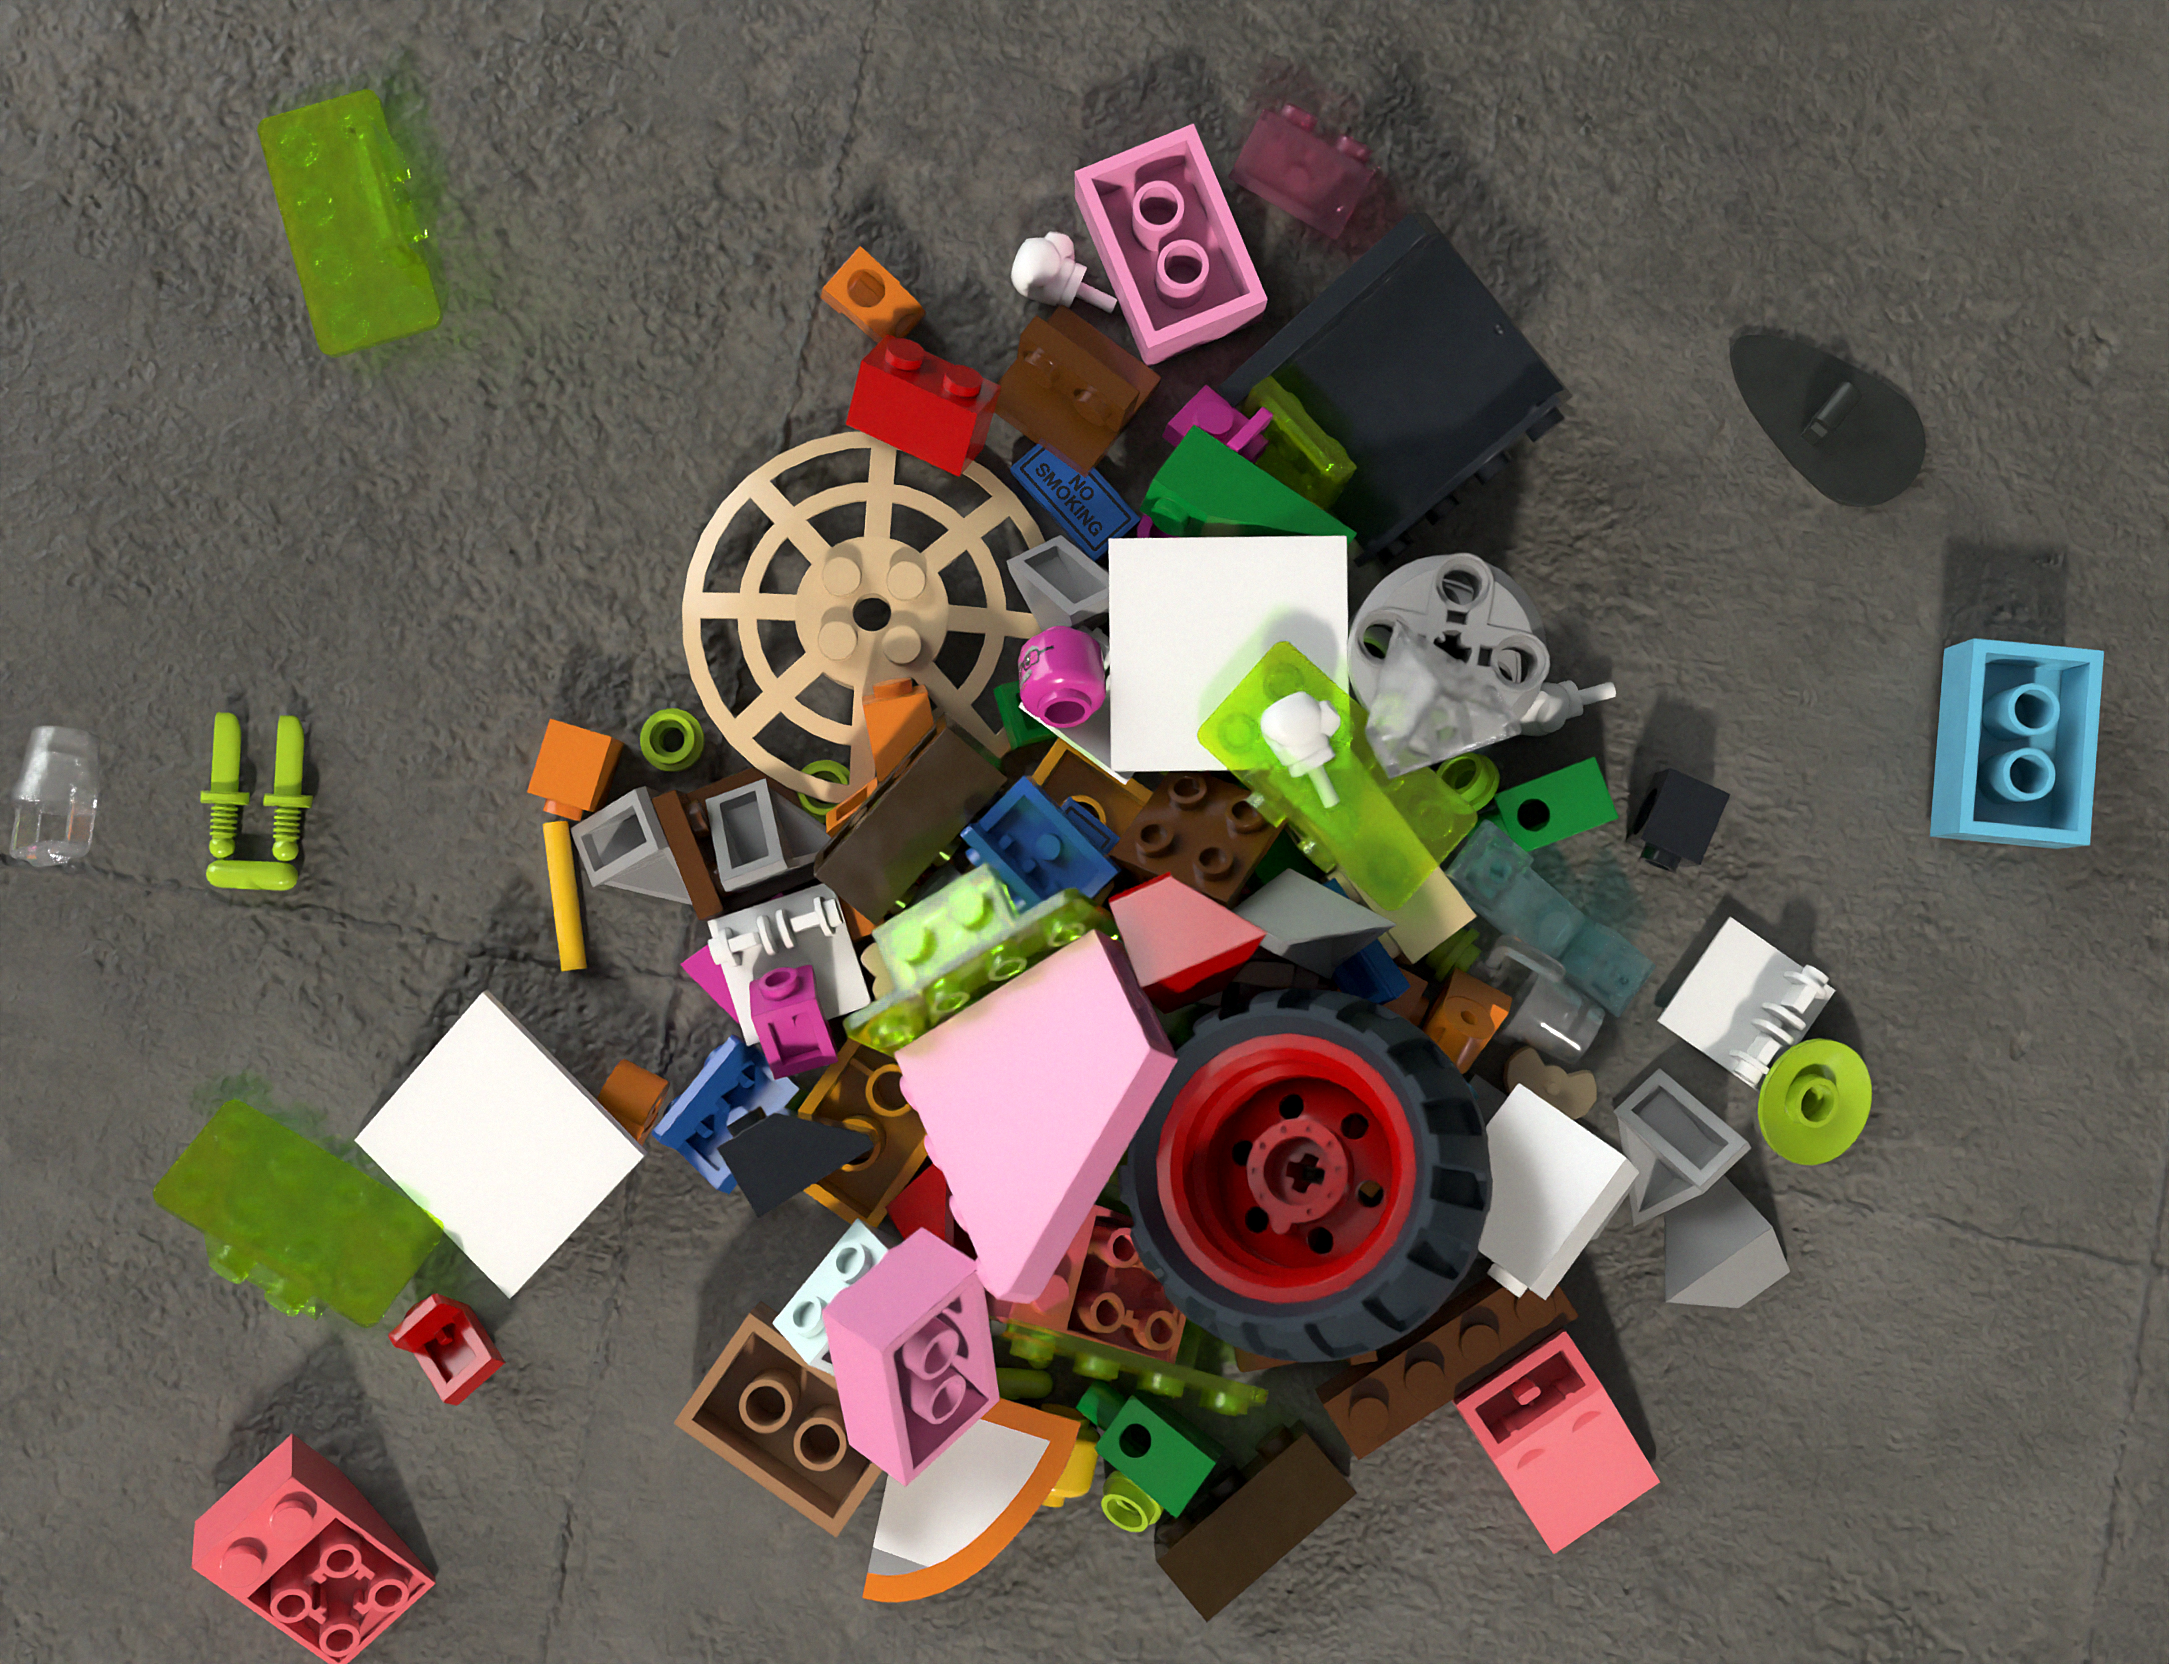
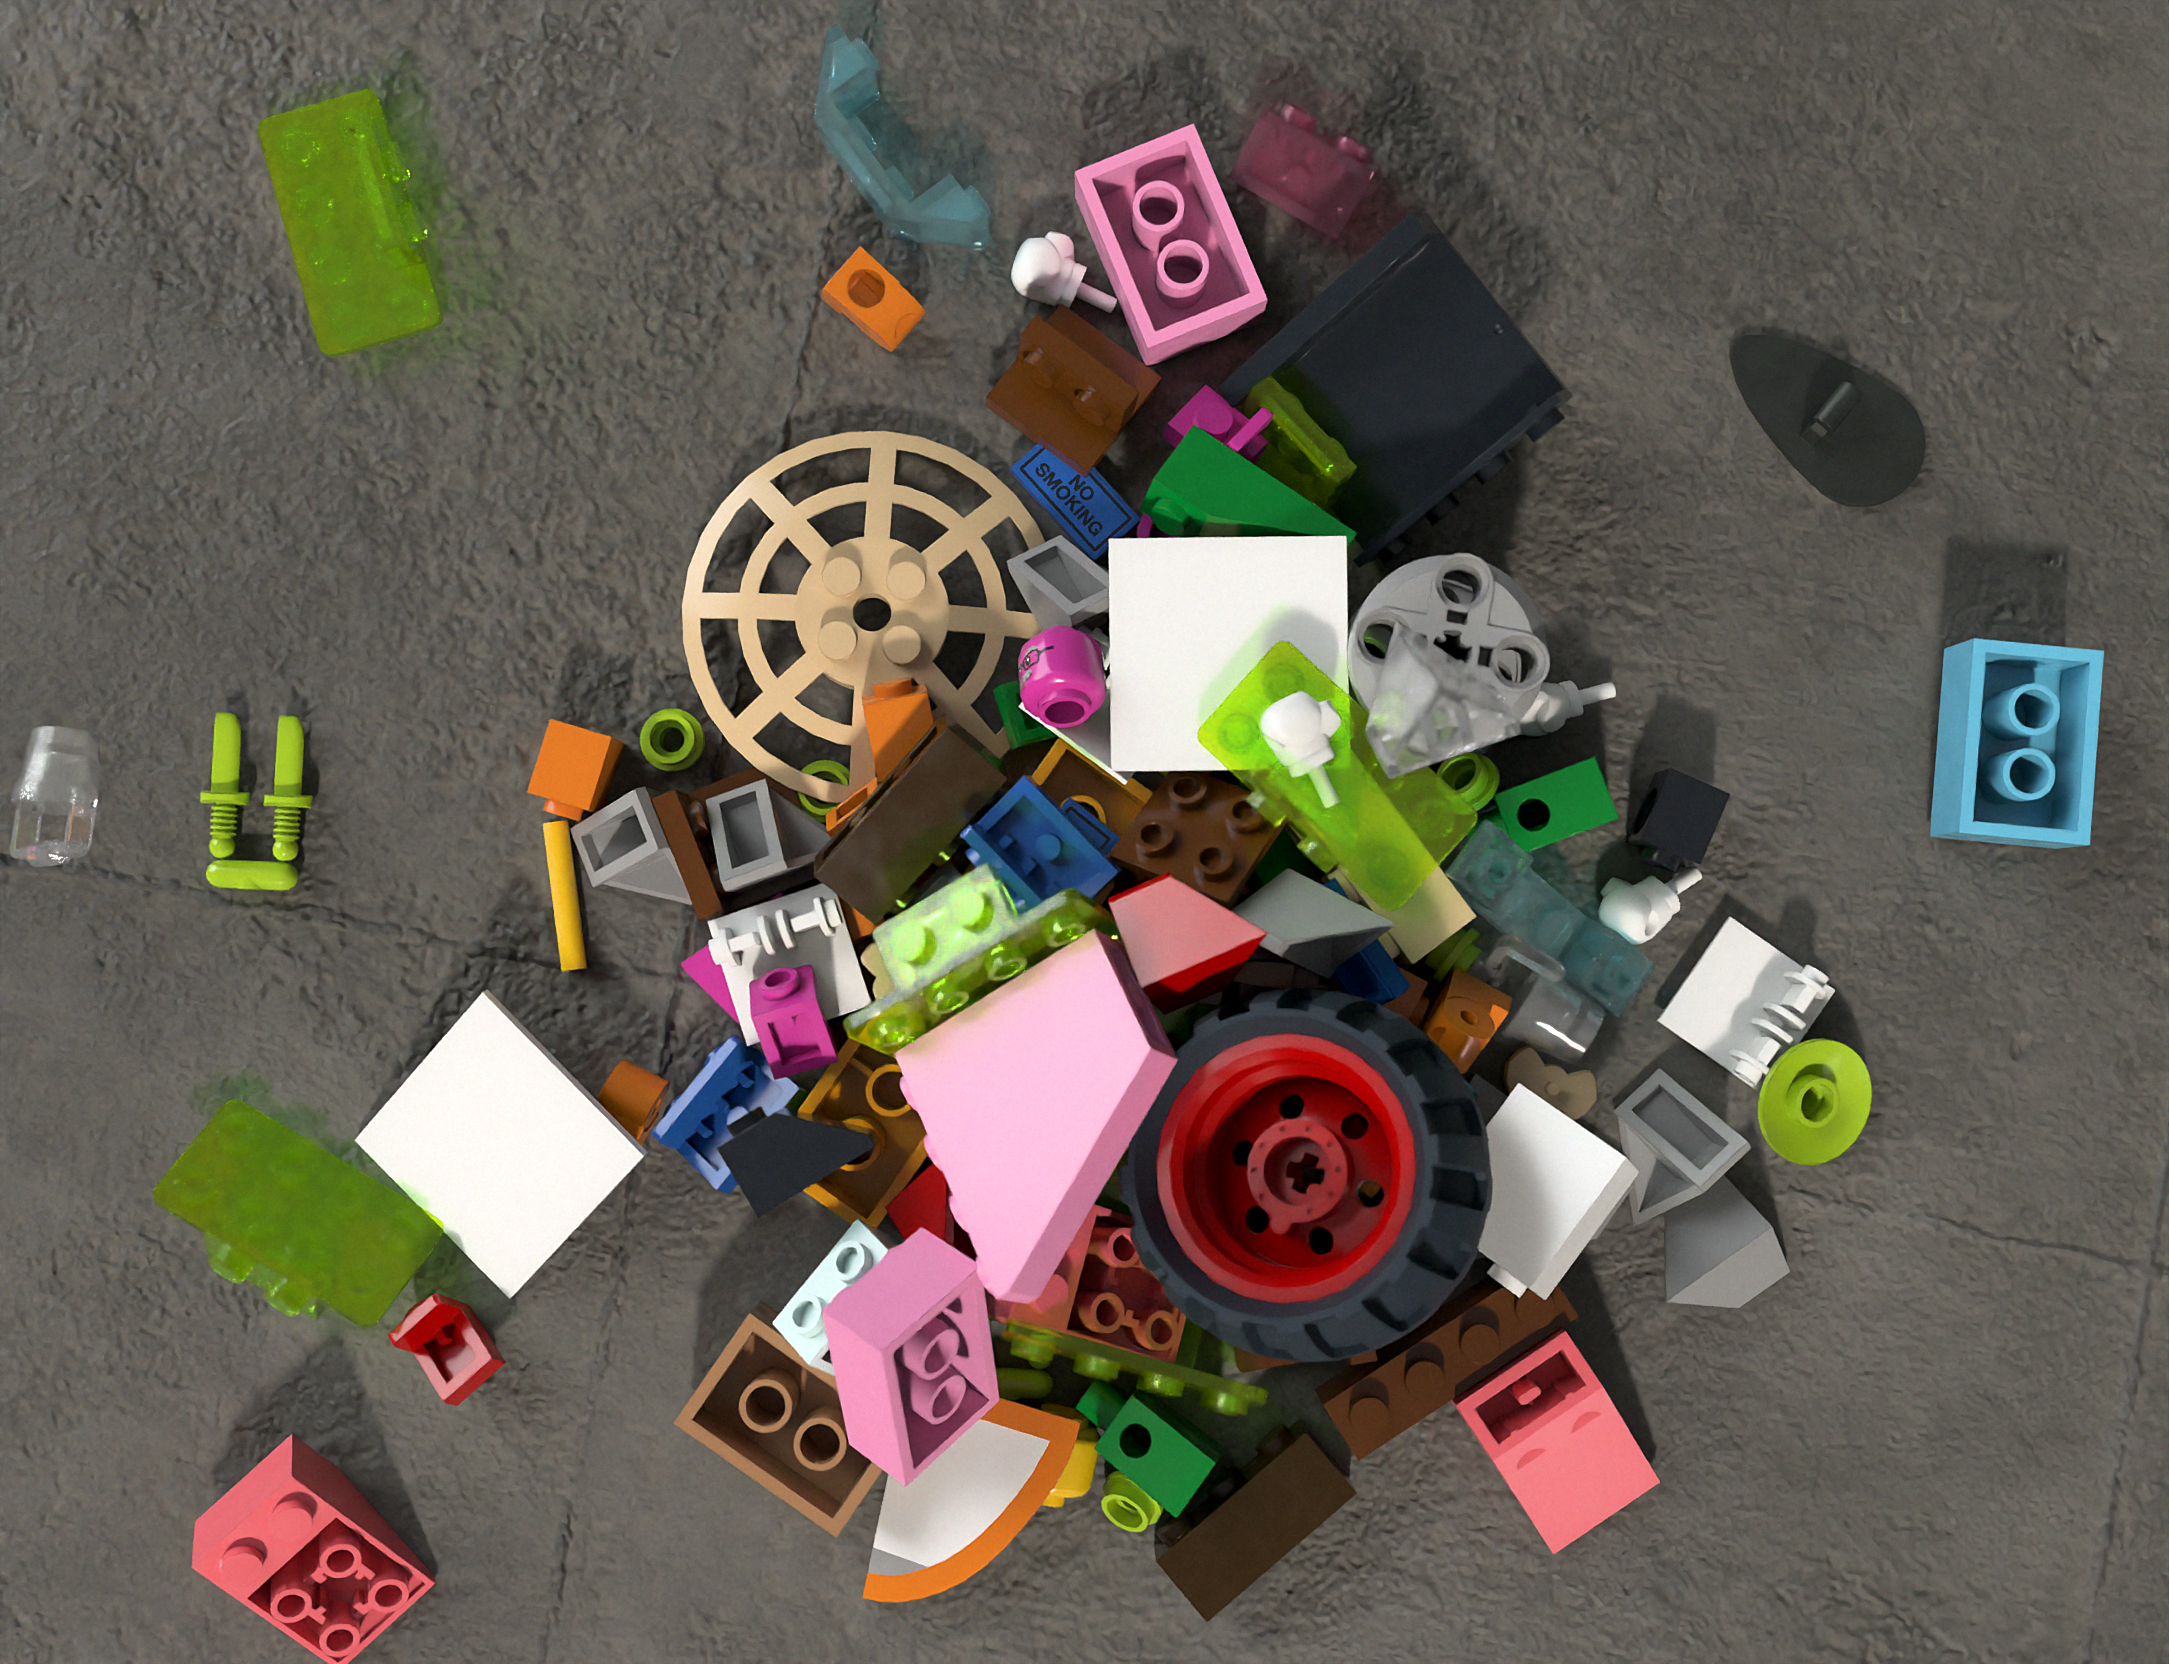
(923, 404): red brick -> none
(940, 214): none -> clear light blue slope
(1643, 908): none -> white piece

